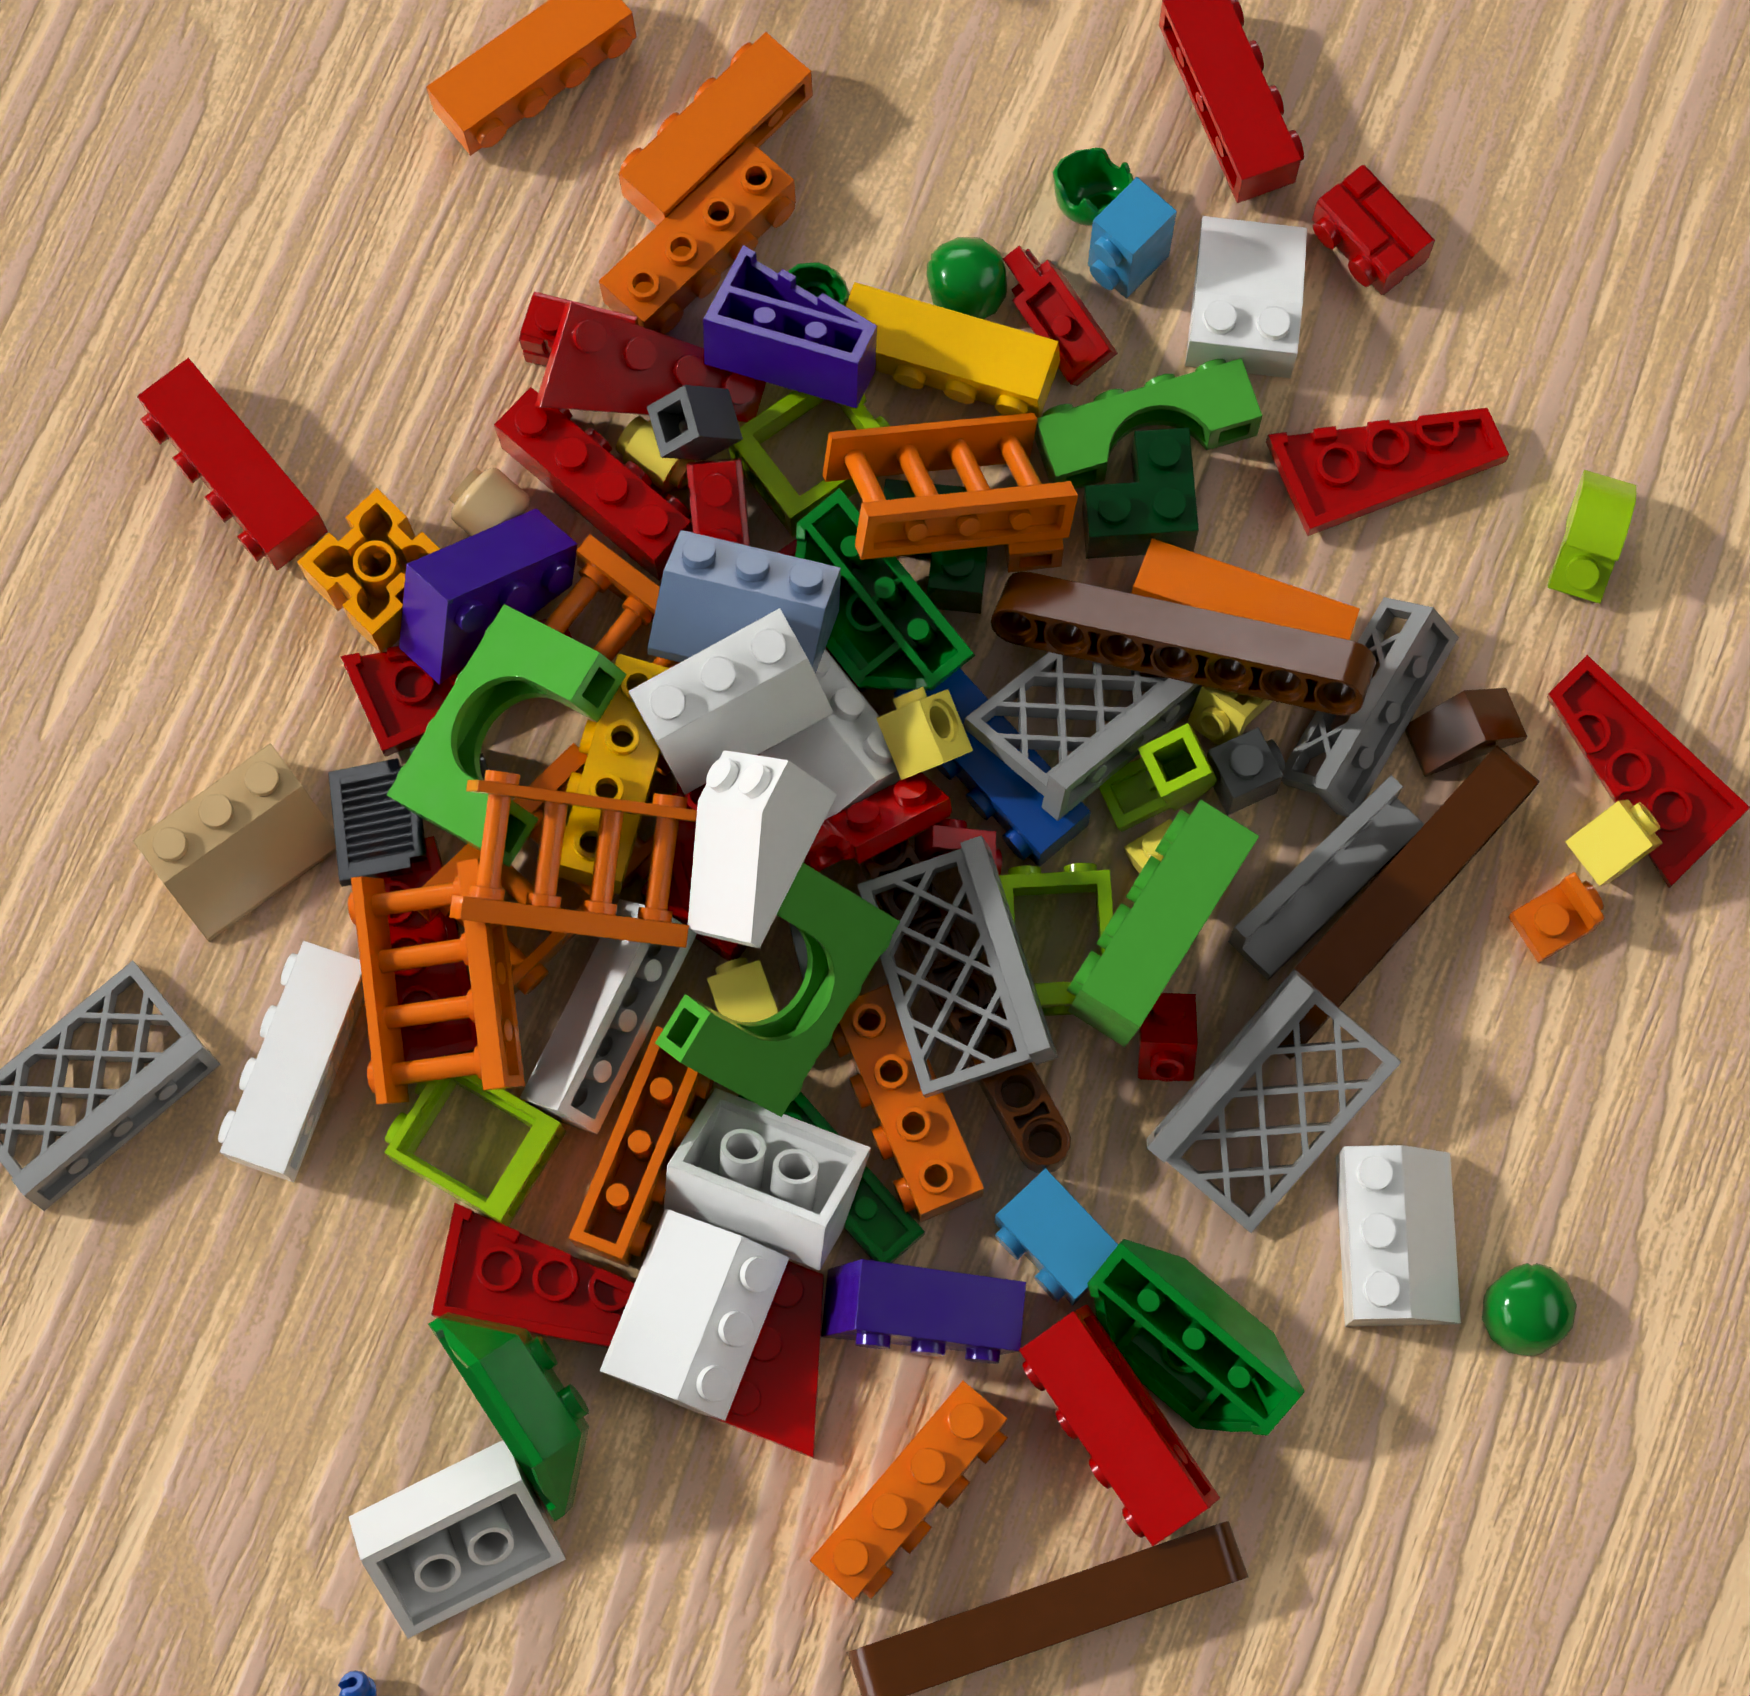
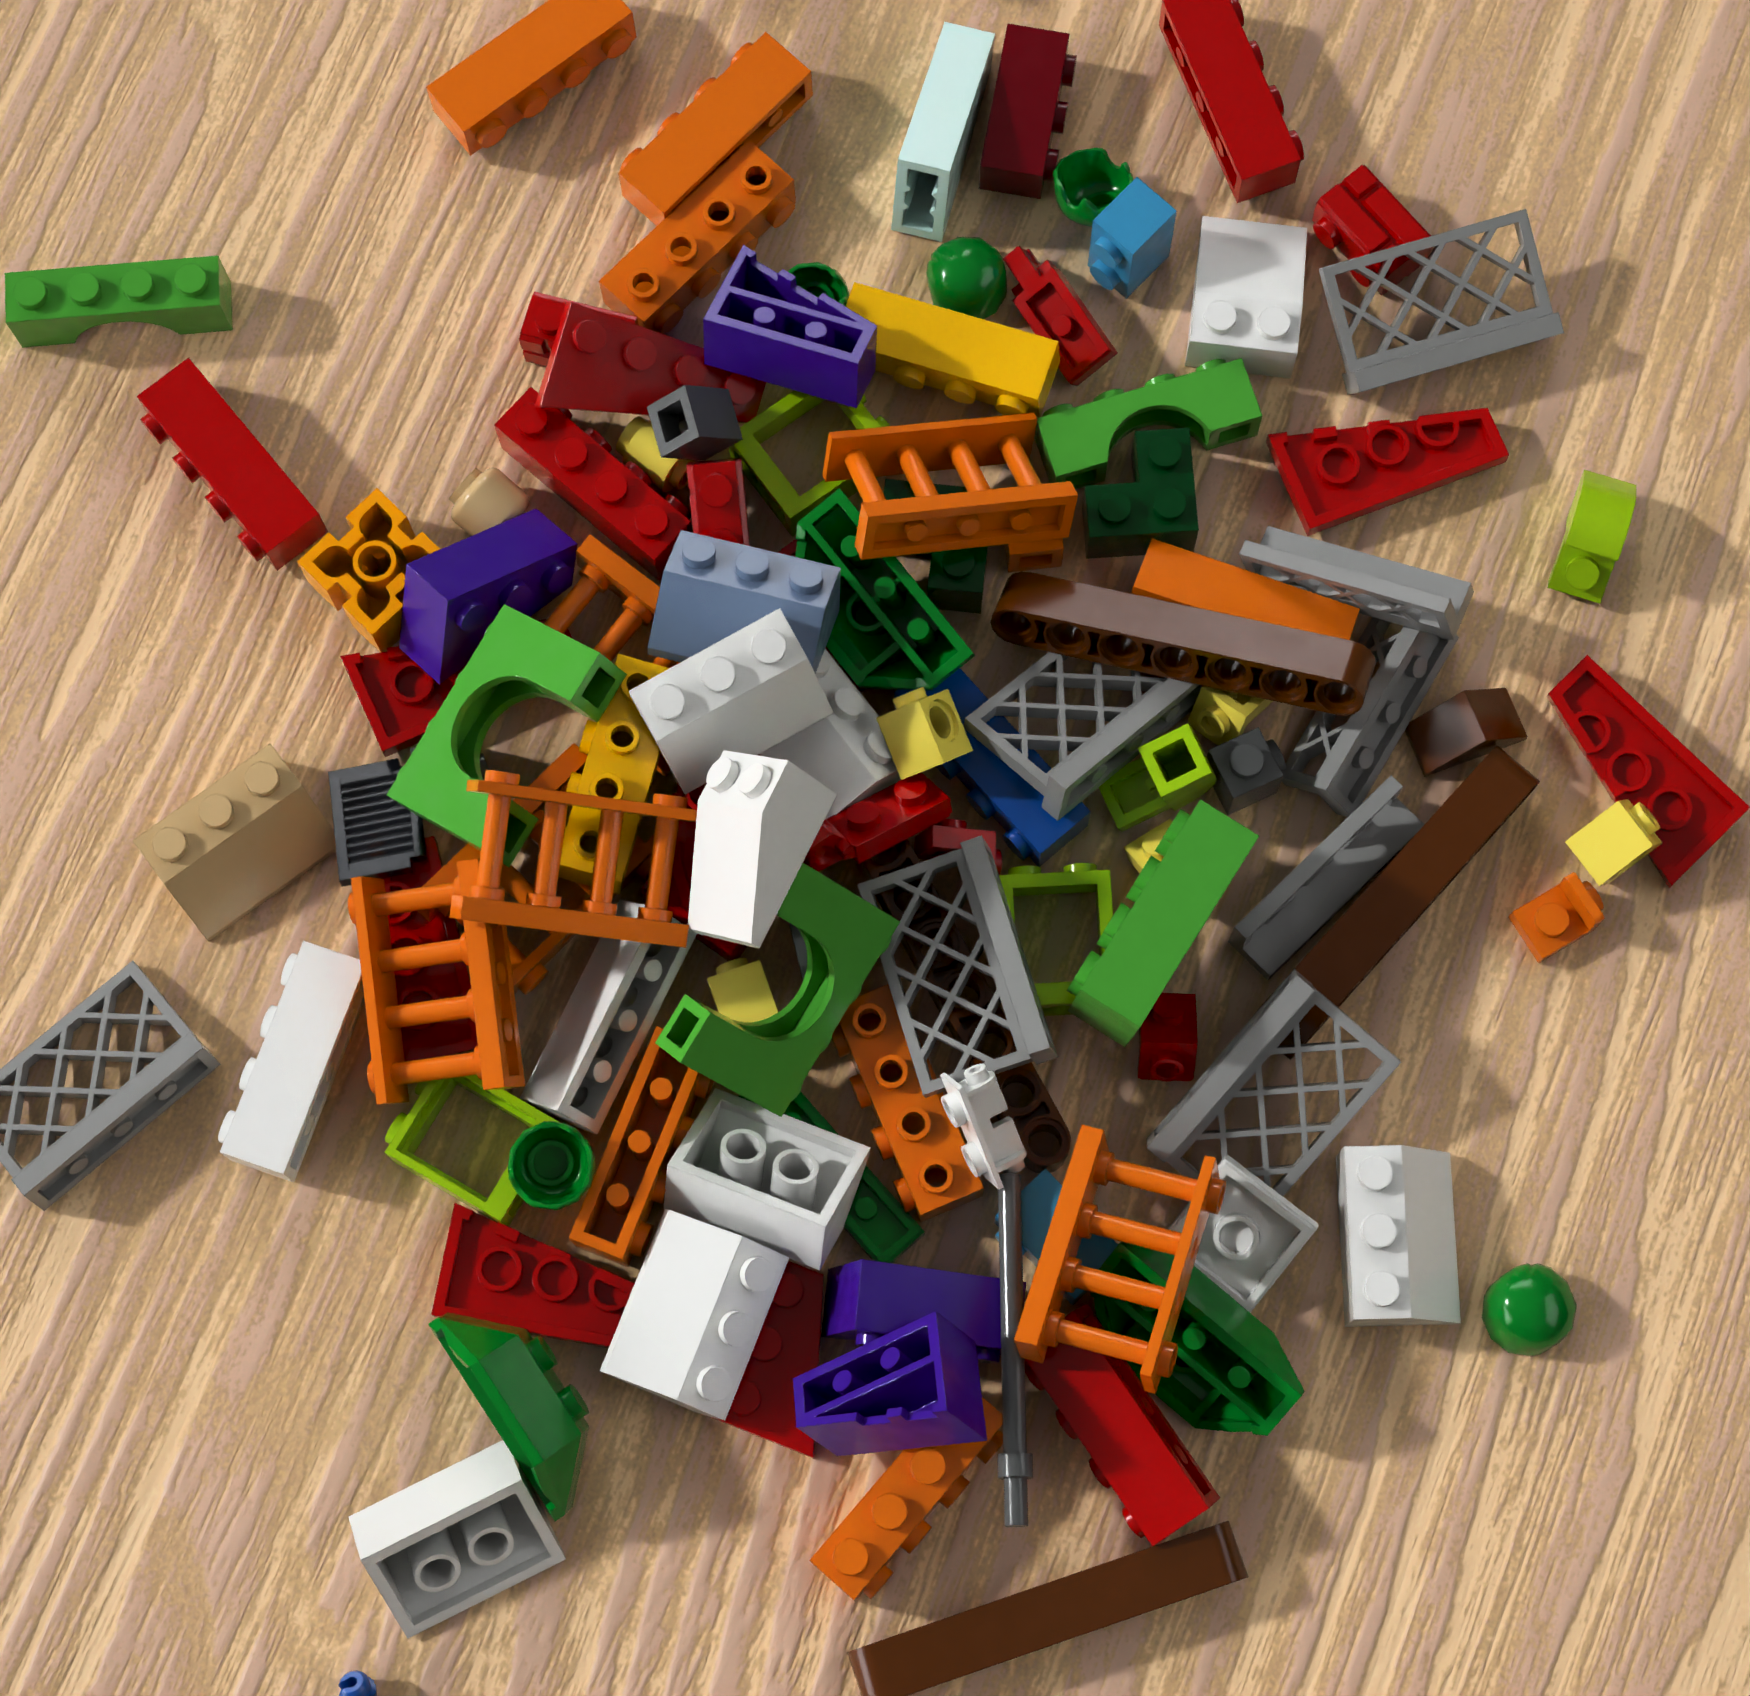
(171, 293): none -> bright green arch
(551, 1165): none -> green hair
(895, 1392): none -> dark purple wedge
(941, 131): none -> light aqua slope
(971, 1105): none -> white hinge
(1014, 1463): none -> dark grey bar
(1026, 111): none -> dark red brick
(1079, 1218): none -> orange fence
(1250, 1236): none -> white plate
(1362, 580): none -> light grey fence
(1451, 347): none -> light grey fence

